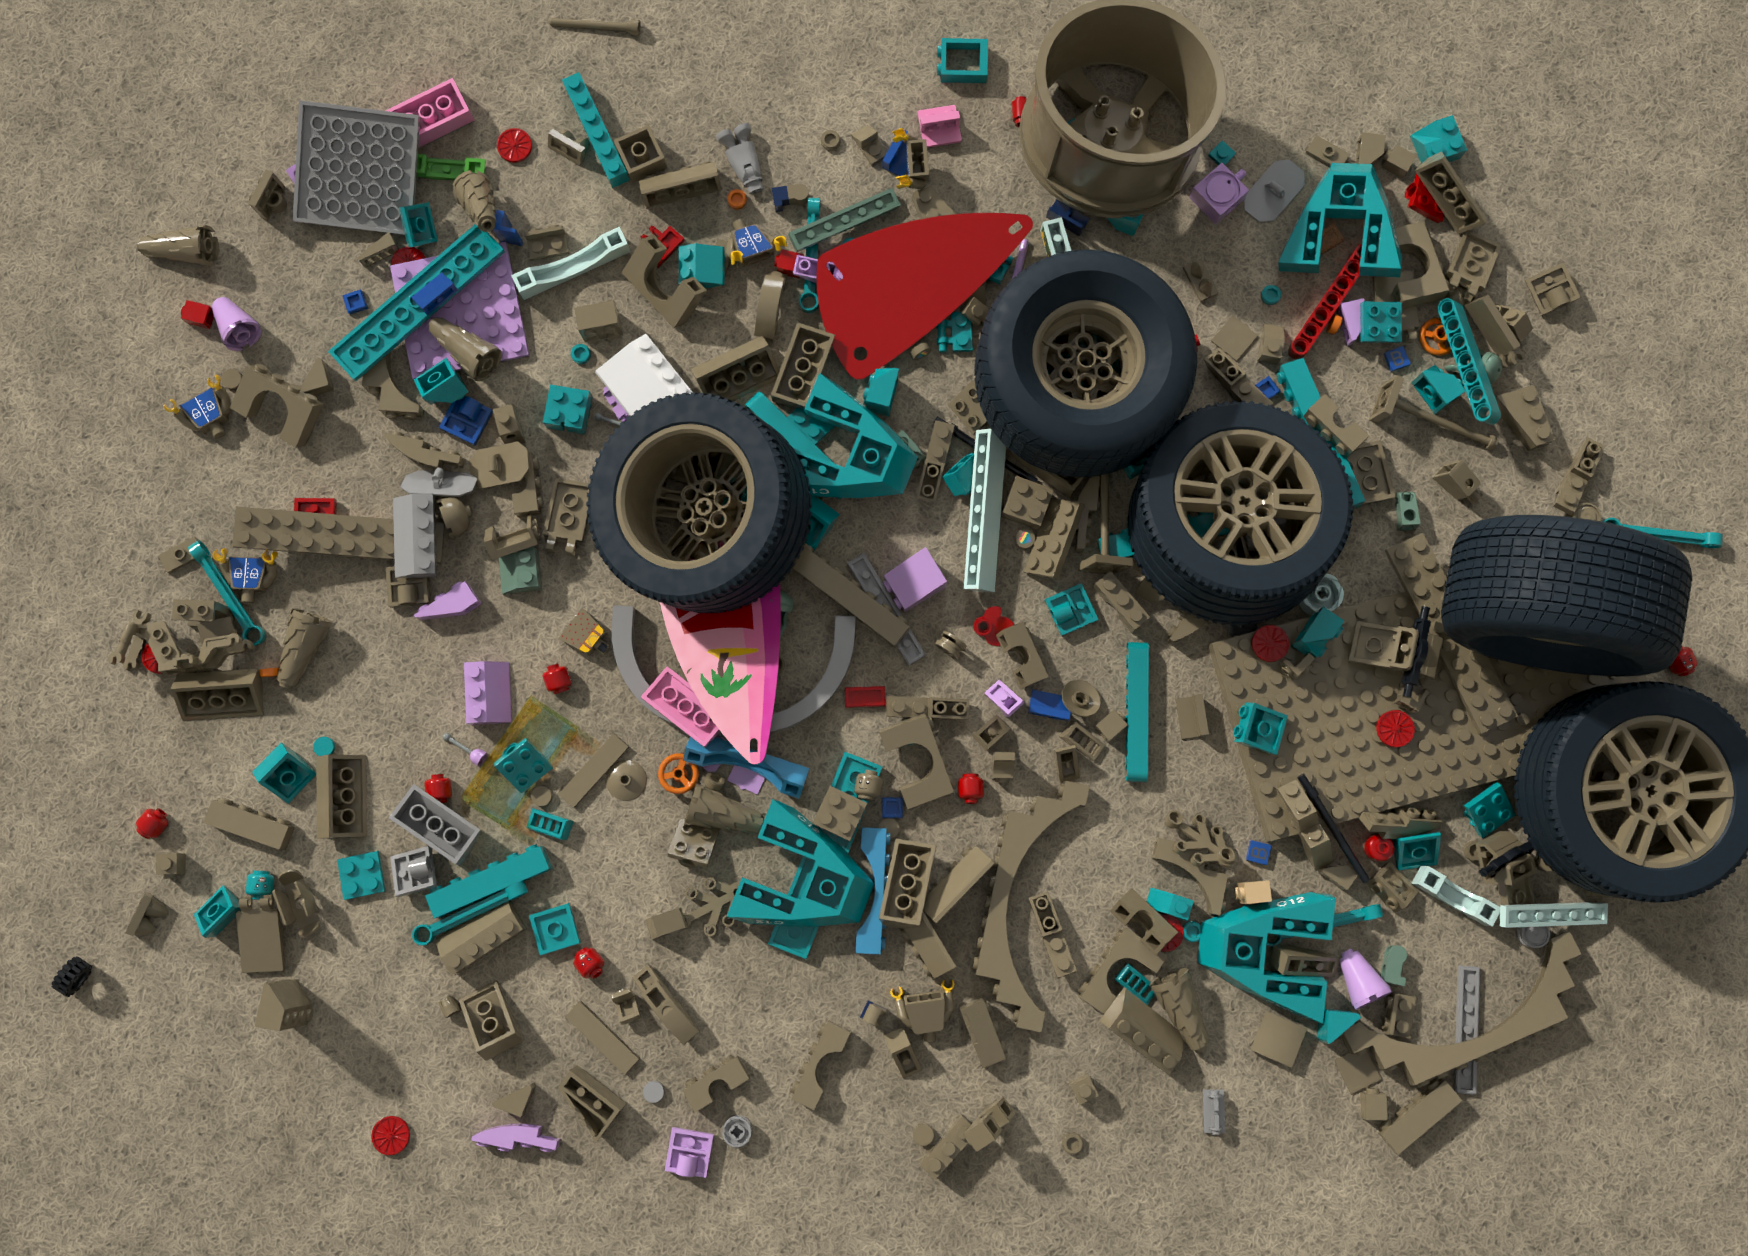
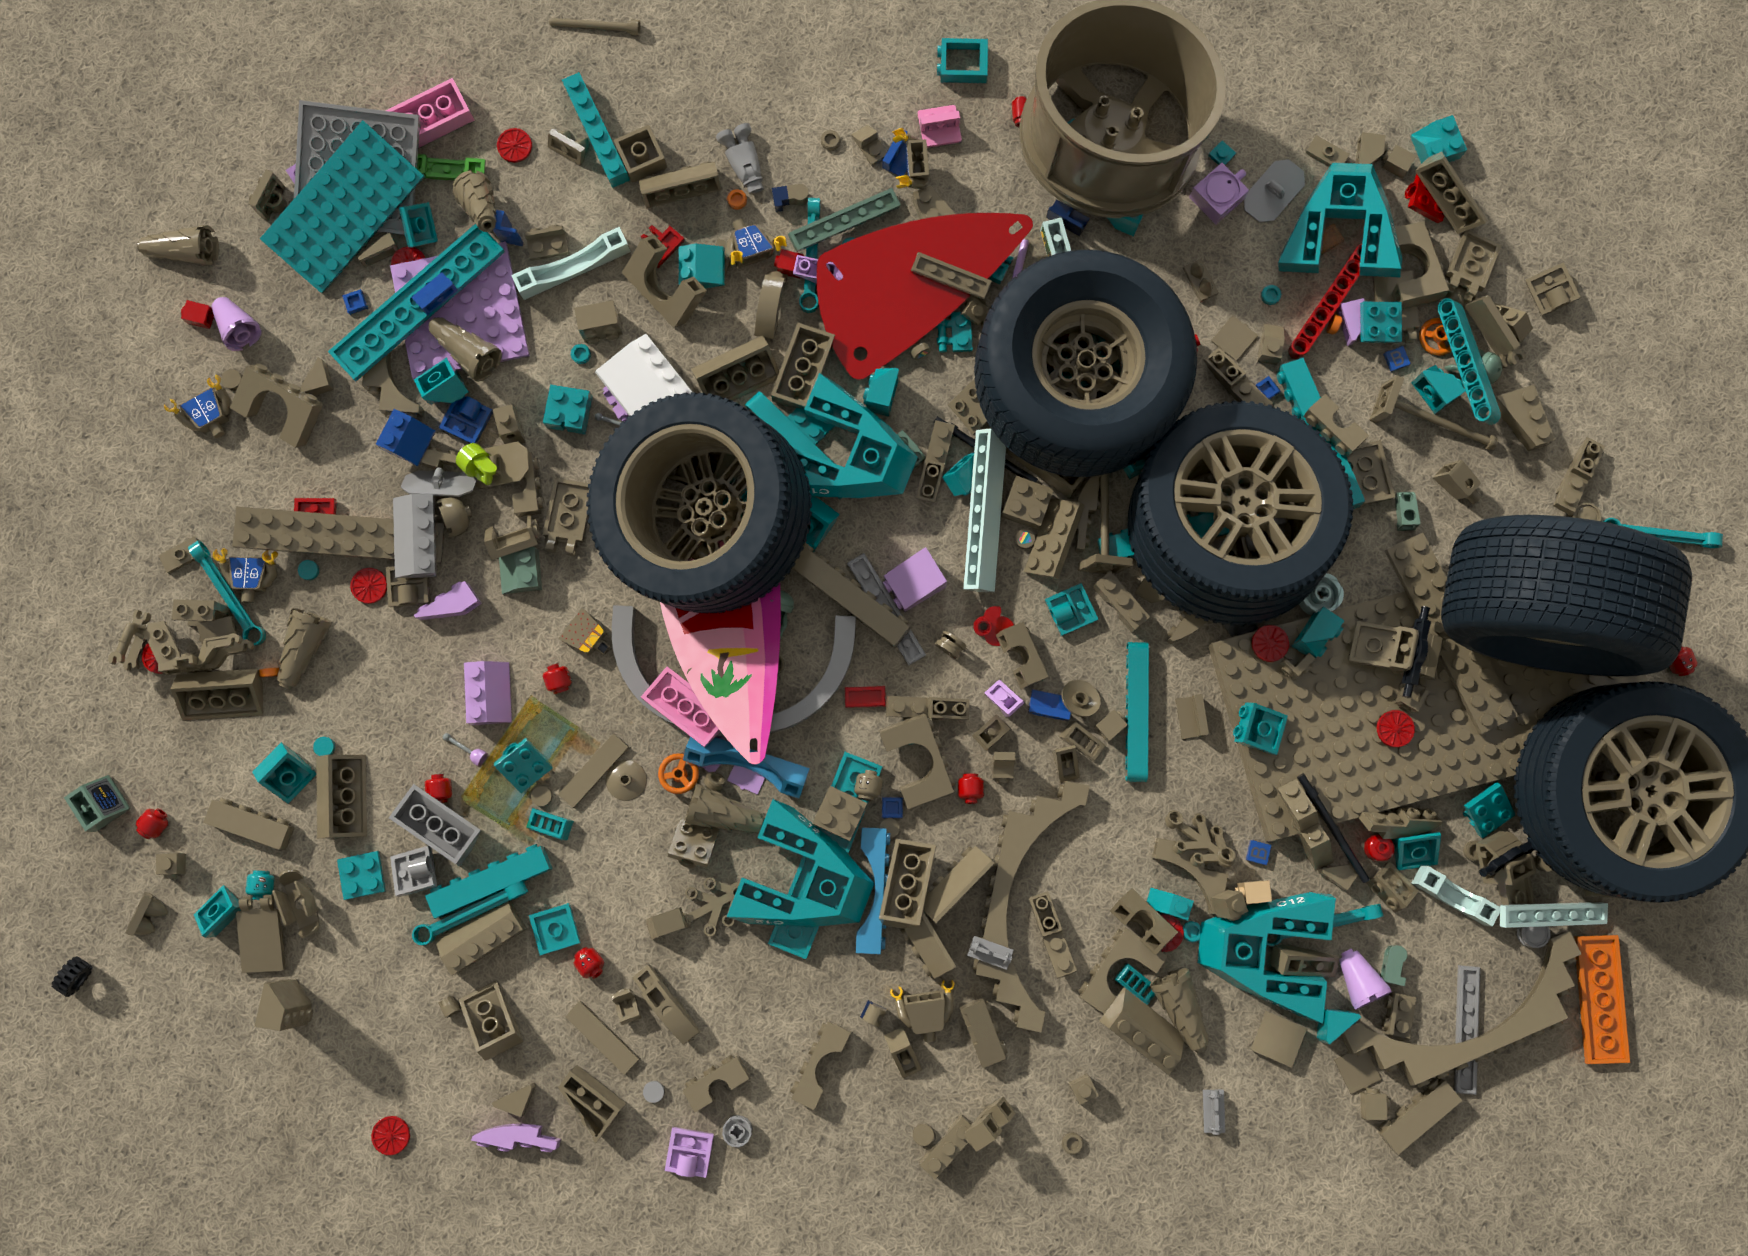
(97, 803): none -> sand green slope
(308, 570): none -> teal tile
(342, 207): none -> teal plate
(368, 585): none -> red wheel
(405, 437): none -> blue slope
(475, 463): none -> lime piece
(951, 276): none -> dark tan tile
(990, 952): none -> light grey hinge
(1229, 905): none -> dark tan brick
(1602, 1000): none -> orange plate

